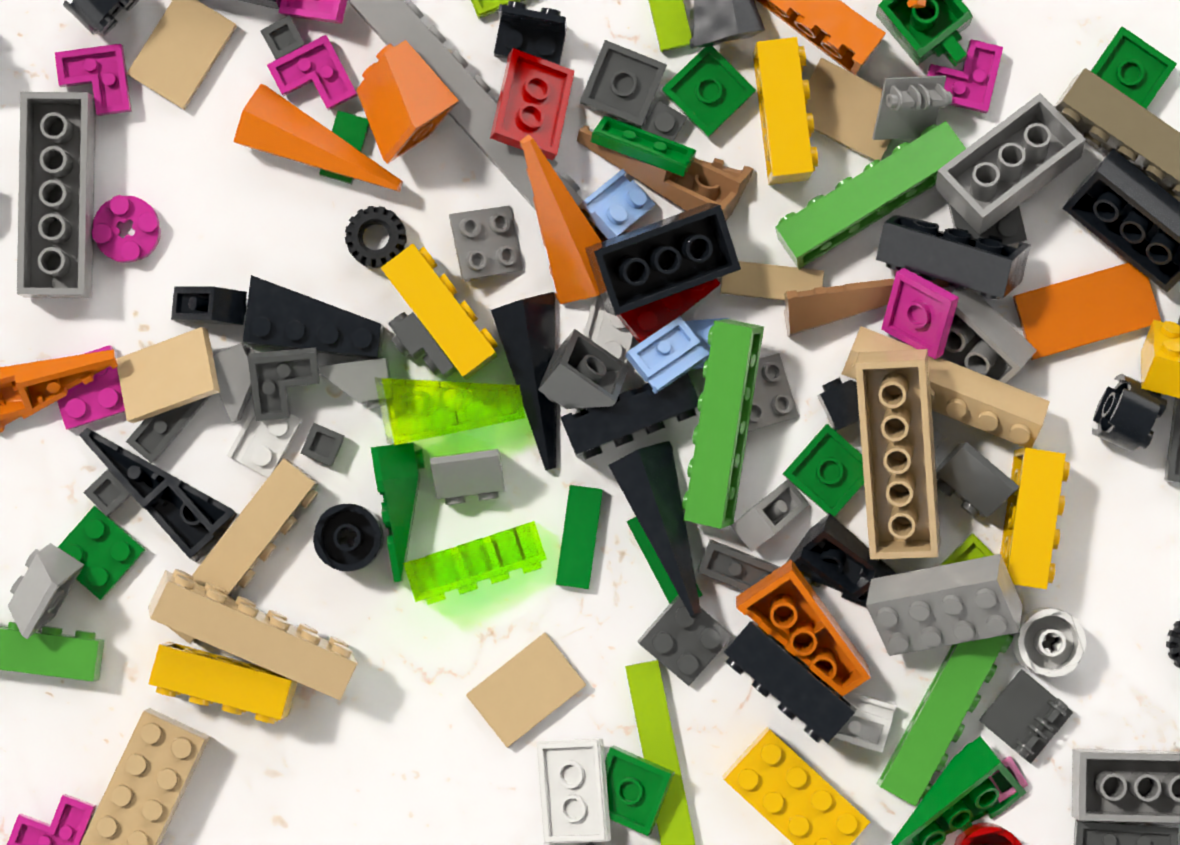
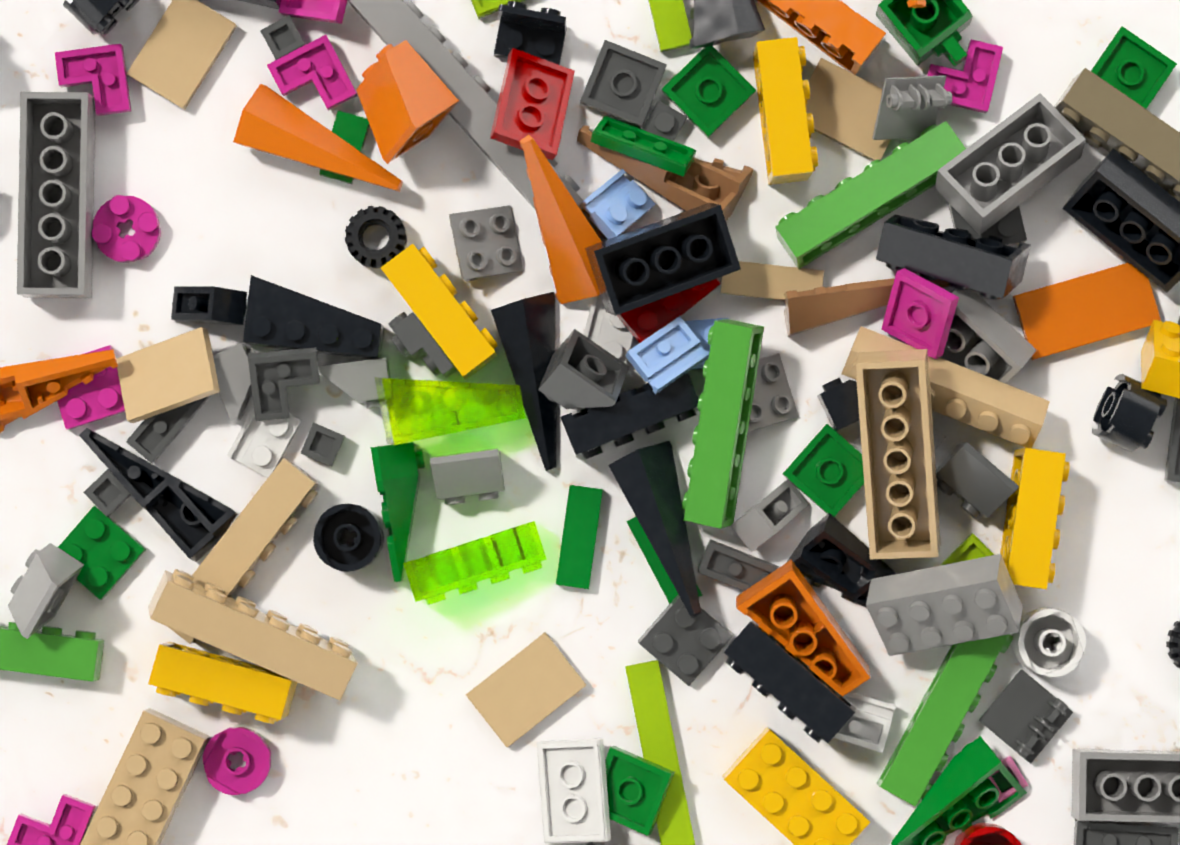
(217, 765): none -> dark pink plate

